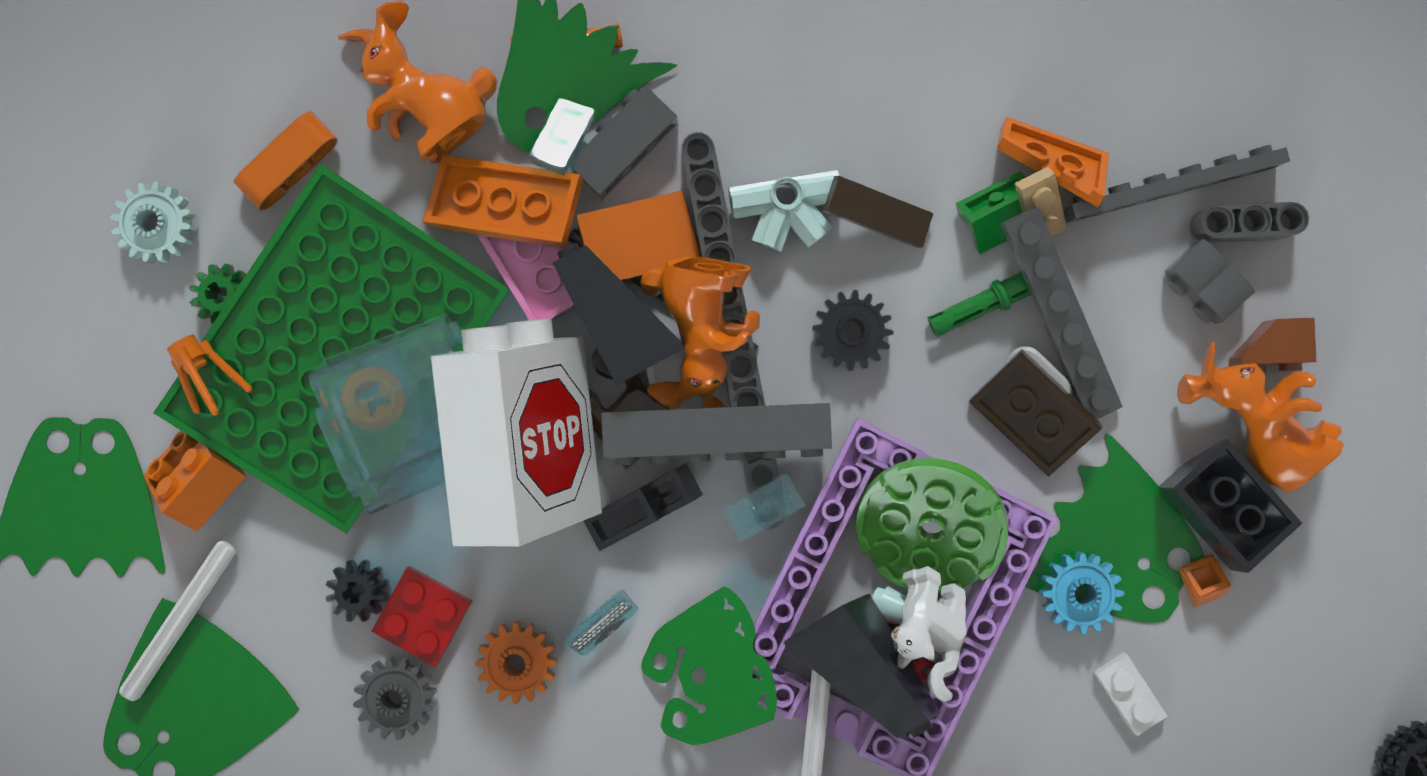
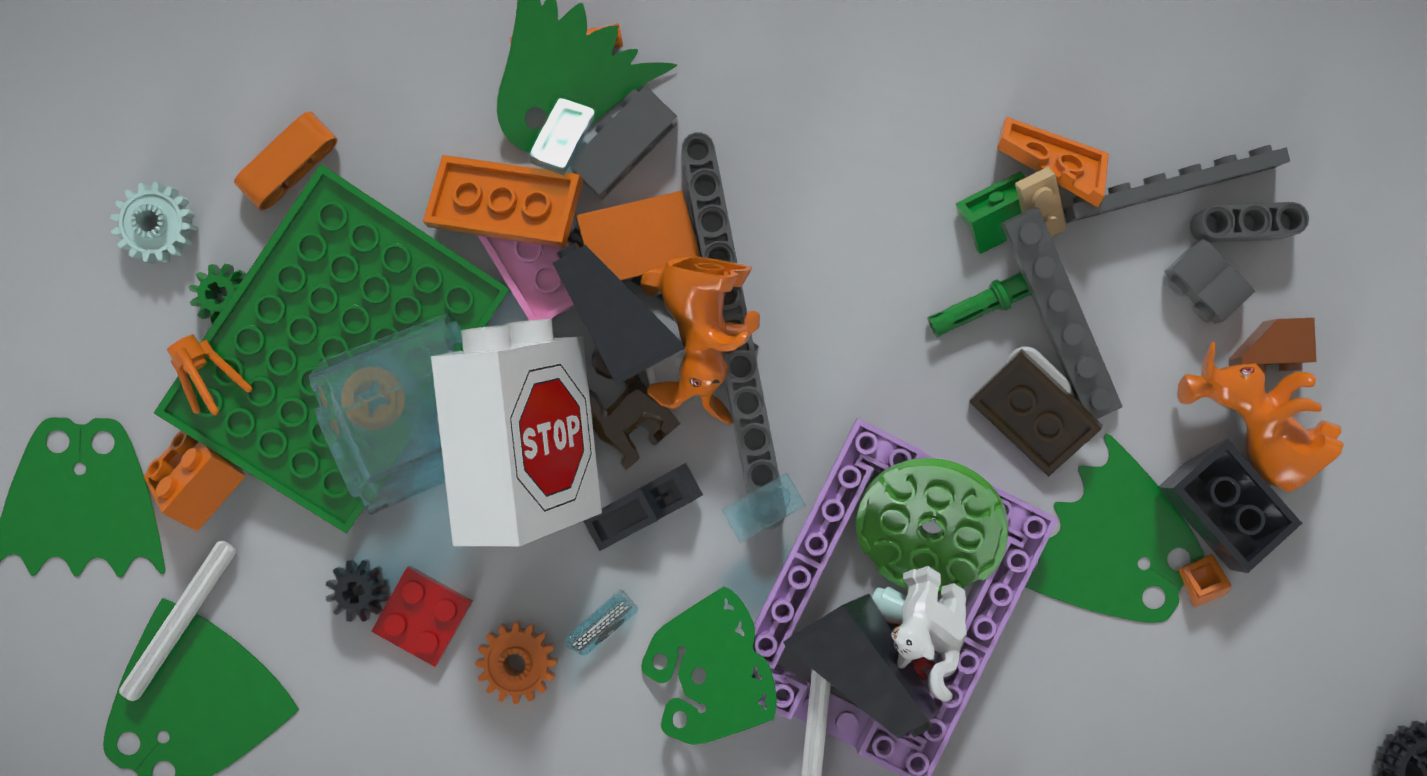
(382, 711): dark grey gear -> none
(440, 102): orange animal -> none
(716, 431): dark grey brick -> none
(777, 217): light aqua piece -> none
(871, 326): black gear -> none
(878, 212): dark brown tile -> none
(1099, 598): medium azure gear -> none
(1130, 694): white plate -> none

